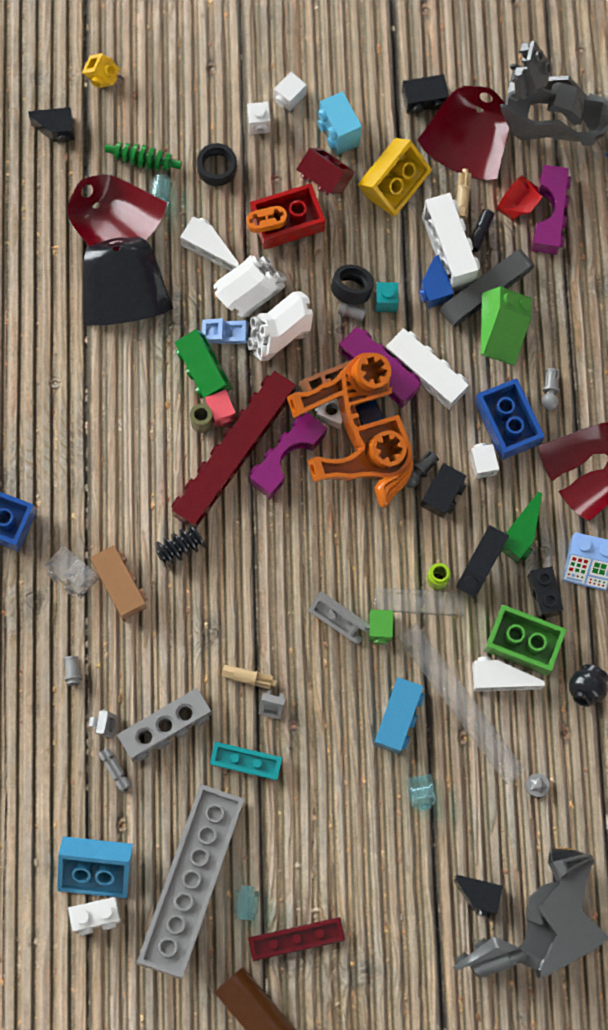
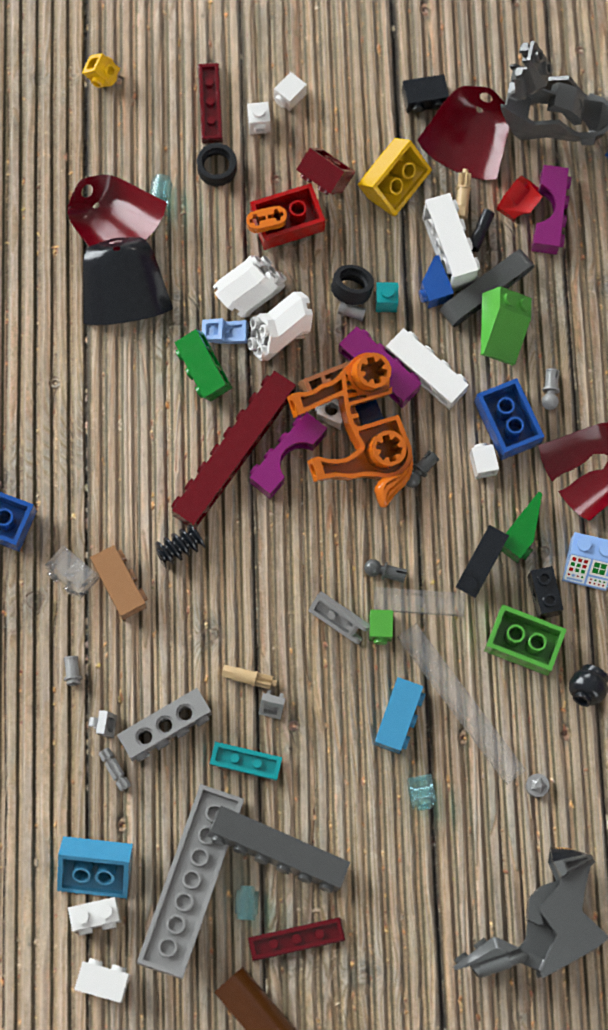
(54, 123): black slope -> none
(102, 981): none -> white brick
(143, 156): green piece -> none
(201, 418): olive brick -> none
(204, 241): white slope -> none
(210, 103): none -> dark red tile
(221, 408): coral brick -> none
(278, 849): none -> dark grey brick
(339, 123): medium azure brick -> none
(374, 568): none -> dark grey pin
(441, 570): lime brick -> none
(443, 491): black brick -> none
(480, 895): black slope -> none
(498, 676): white slope -> none

